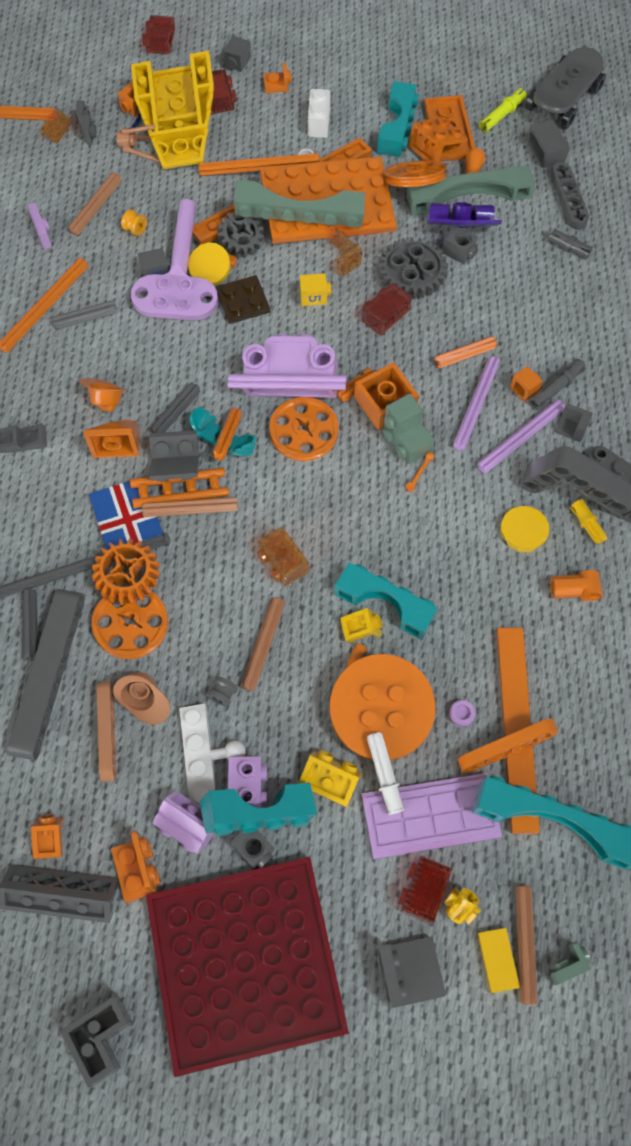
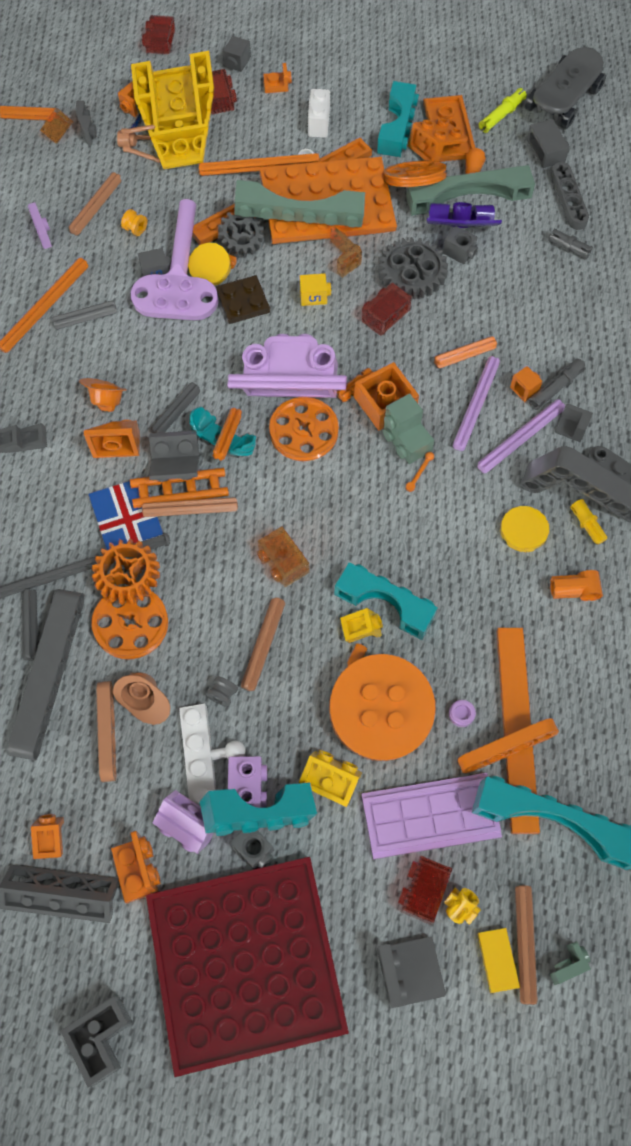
(385, 773): white axle -> none

